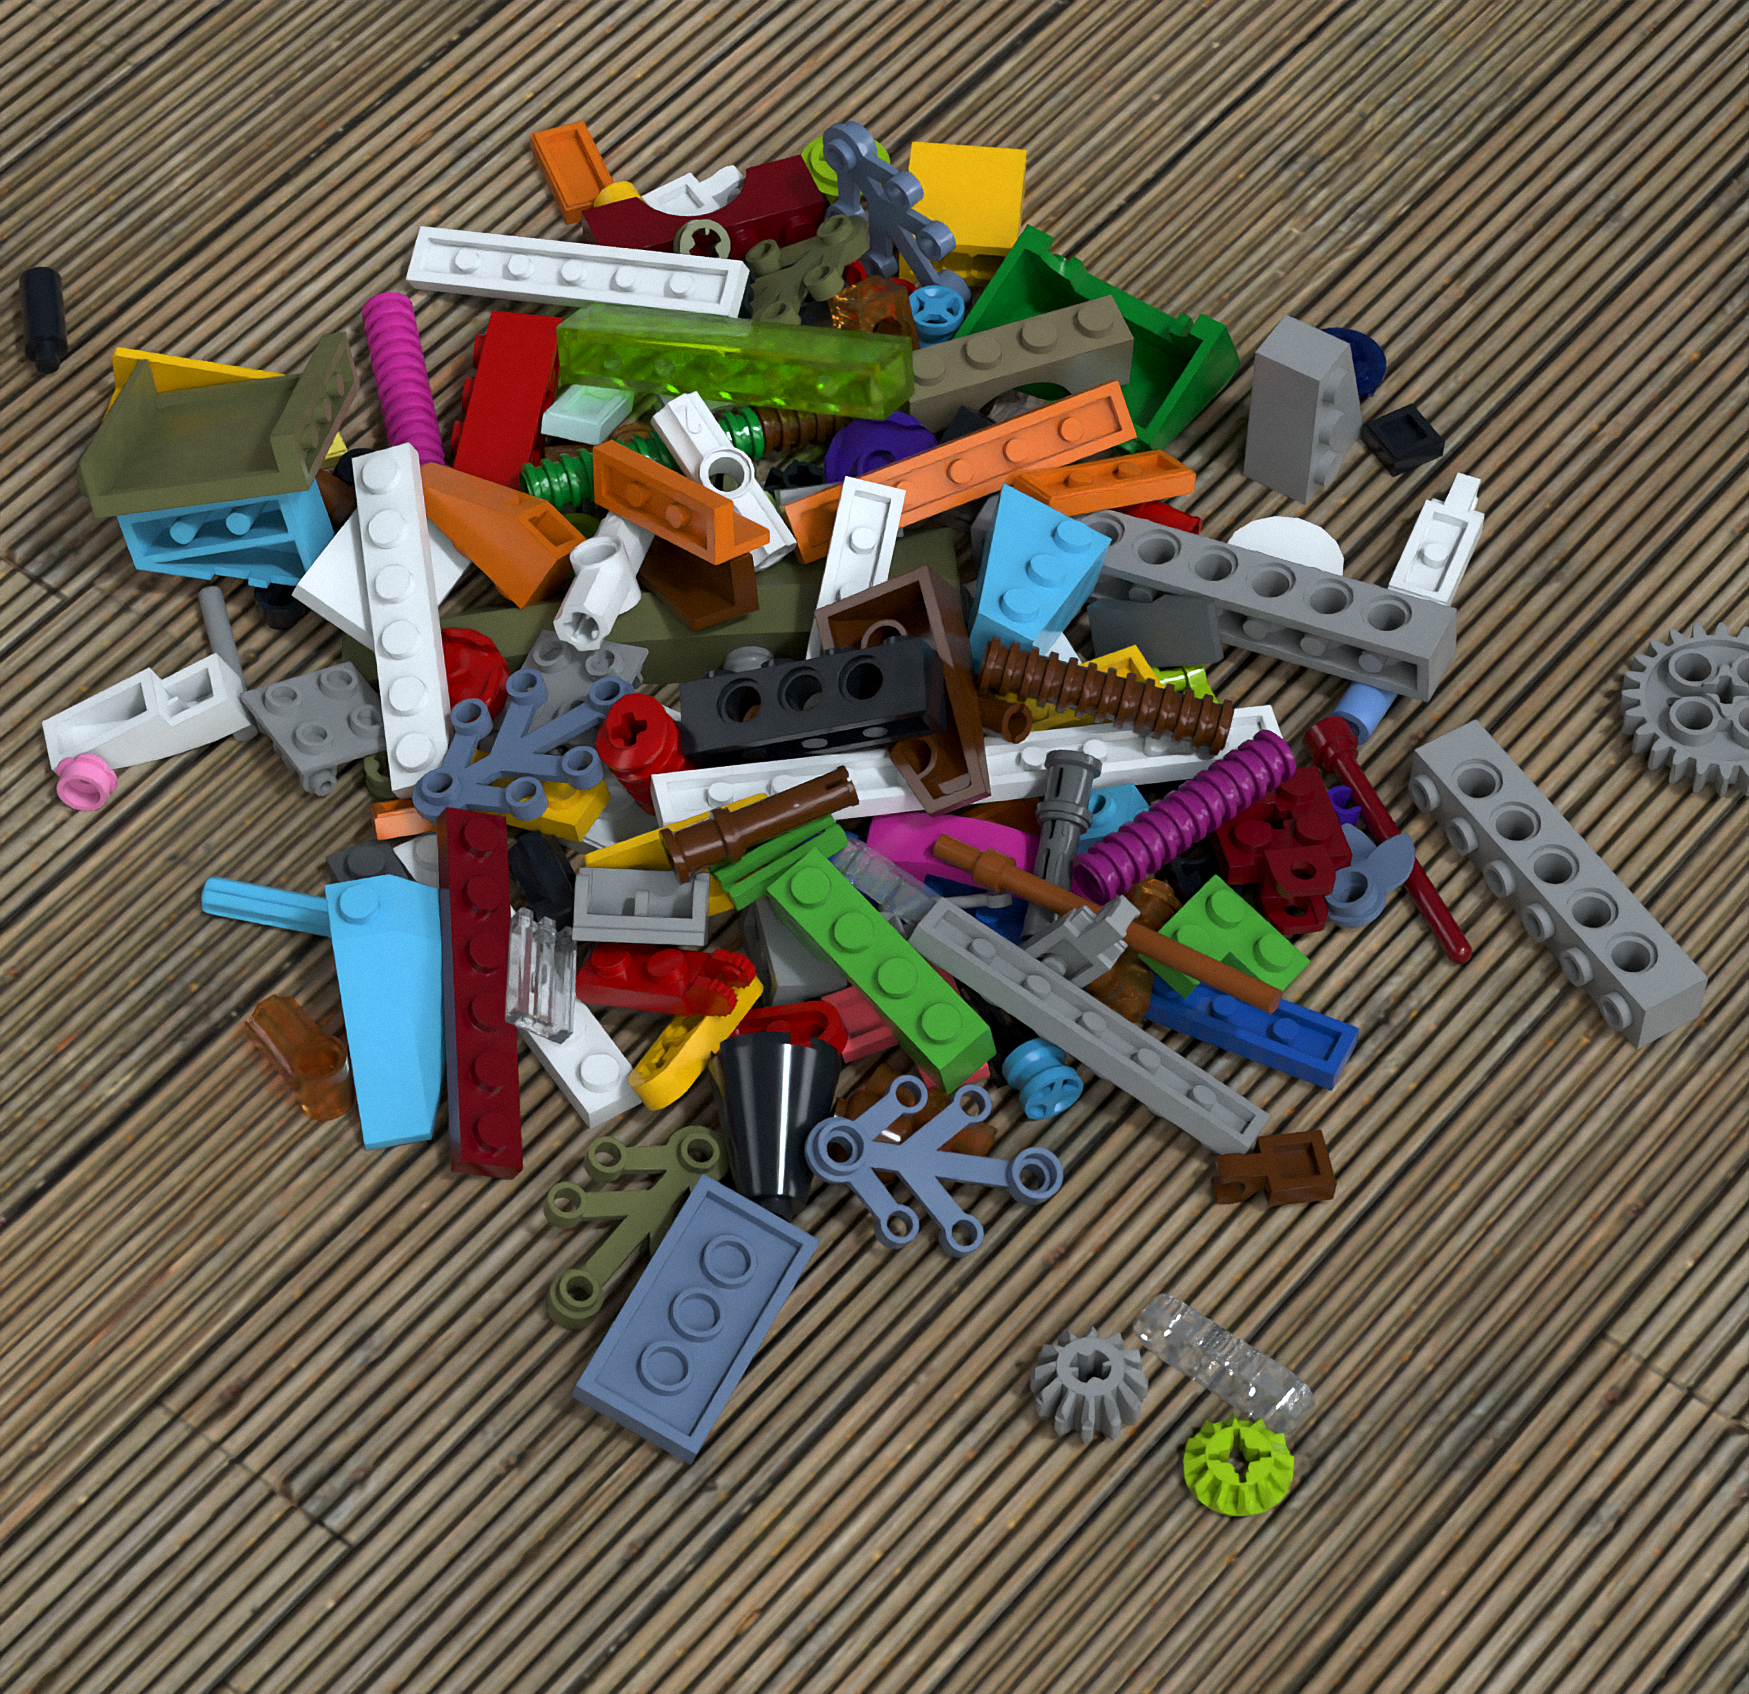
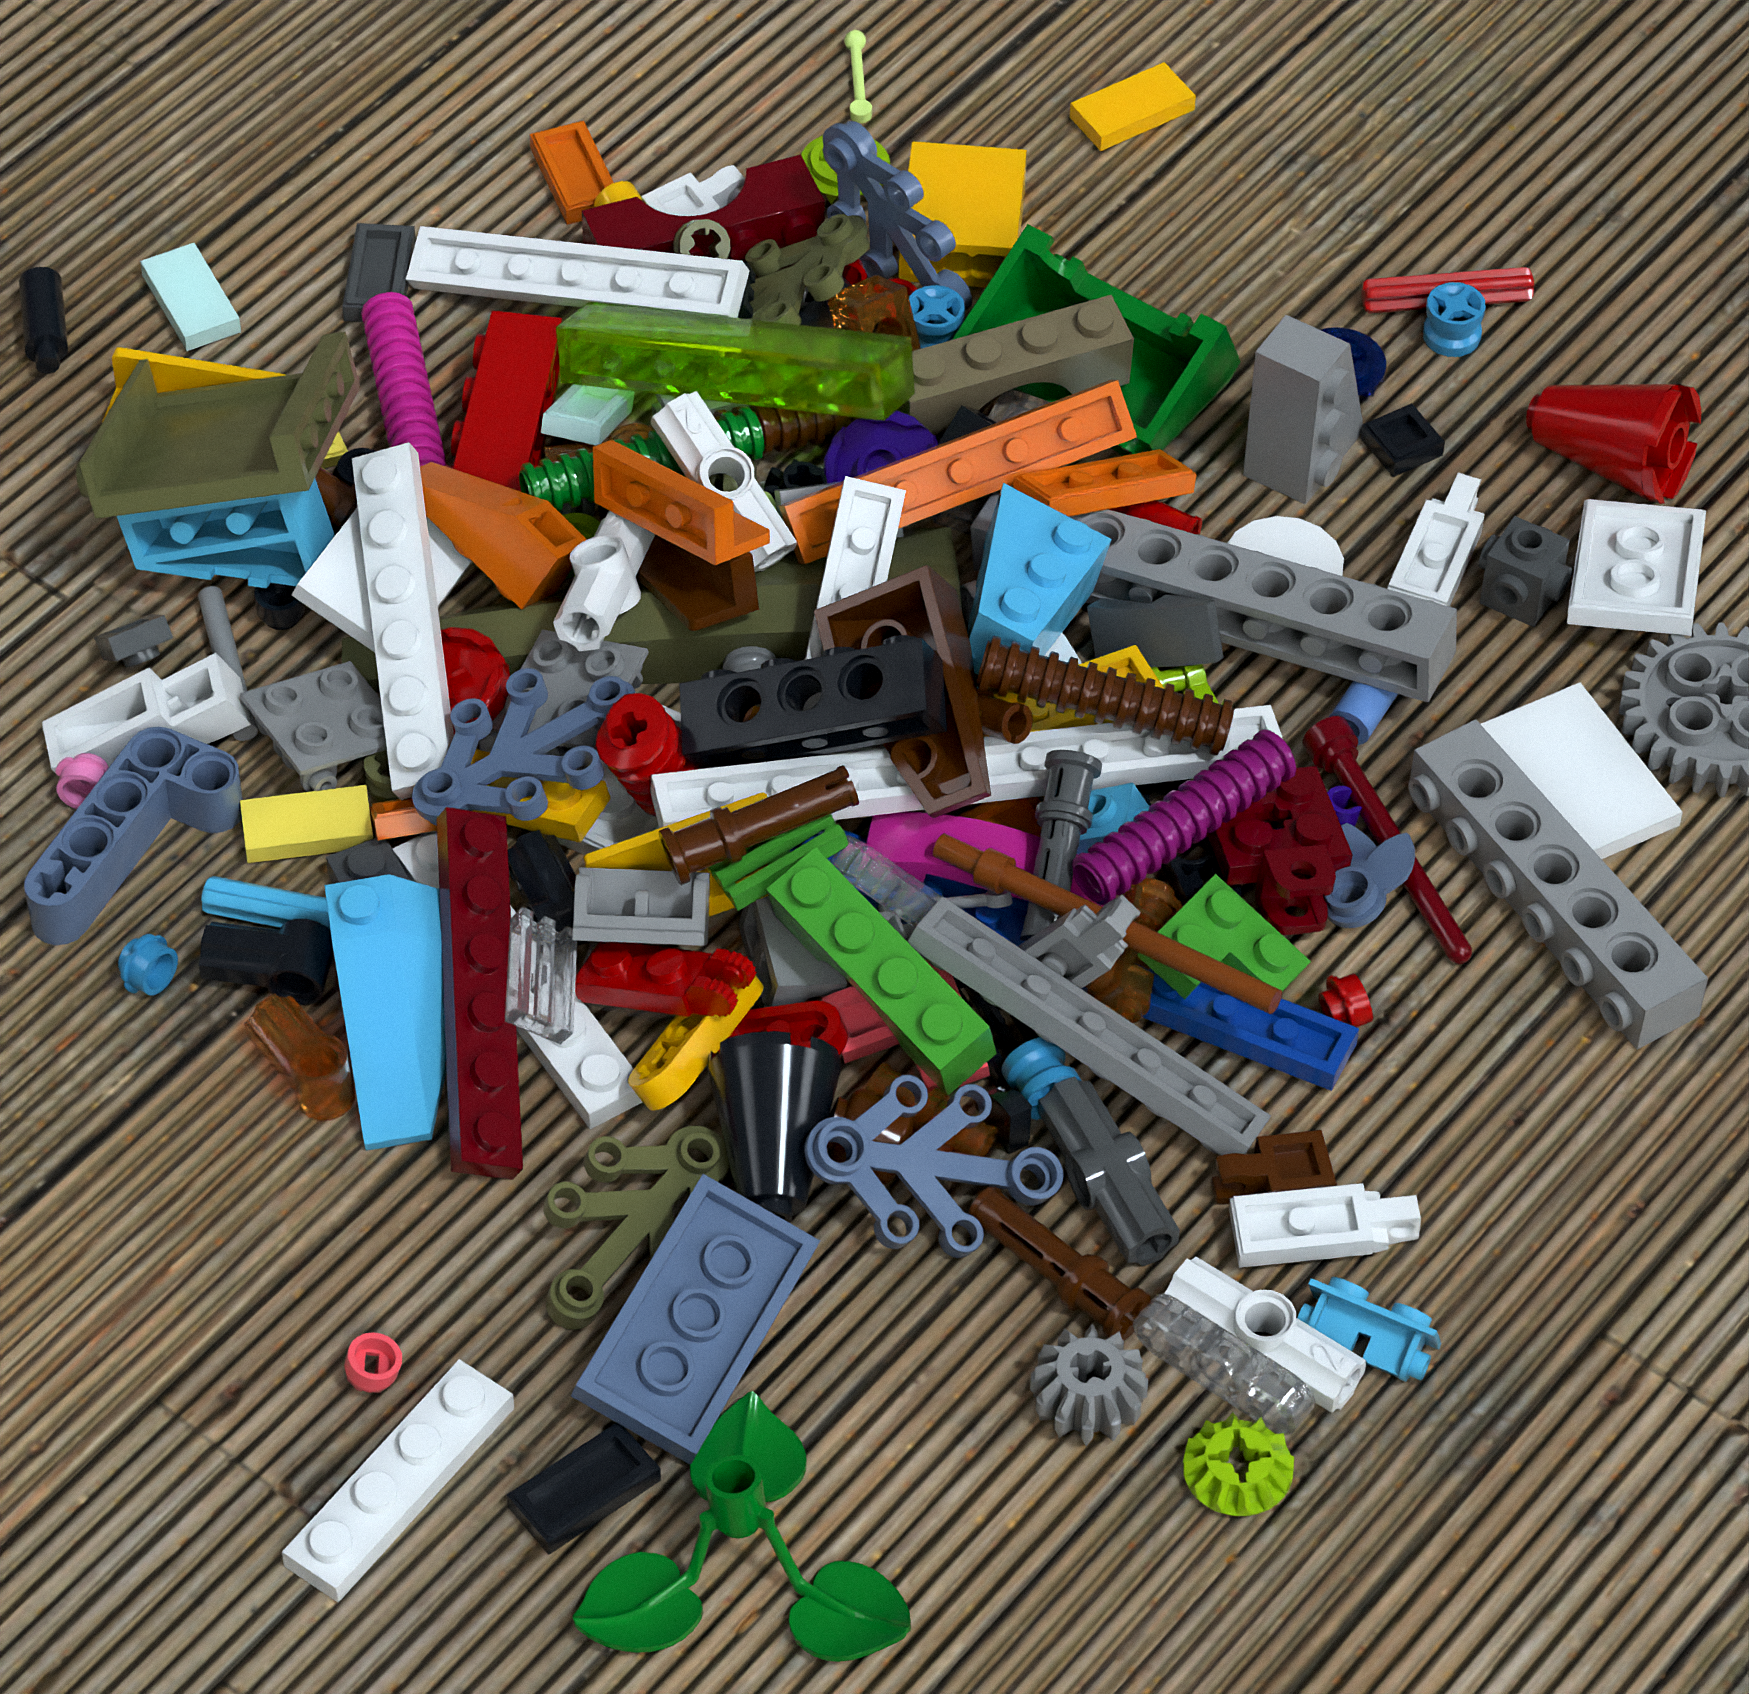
(134, 641): none -> dark grey plate
(147, 784): none -> sand blue beam
(147, 964): none -> dark azure plate
(190, 296): none -> light aqua tile
(283, 960): none -> black piece
(305, 823): none -> light yellow tile
(377, 265): none -> dark grey tile
(387, 1364): none -> coral hinge
(398, 1480): none -> white plate
(583, 1487): none -> black tile
(744, 1462): none -> green plant
(860, 108): none -> yellowish green hinge
(1011, 1117): none -> black tile
(1081, 1280): none -> reddish brown pin
(1108, 1171): none -> dark grey piece
(1132, 106): none -> yellow tile
(1316, 1359): none -> white piece
(1319, 1224): none -> white hinge
(1346, 1000): none -> red plate
(1394, 1334): none -> medium azure hinge
(1411, 292): none -> red axle
(1454, 319): none -> dark azure wheel
(1524, 570): none -> dark grey brick
(1586, 770): none -> white tile
(1621, 432): none -> red cone
(1637, 567): none -> white tile

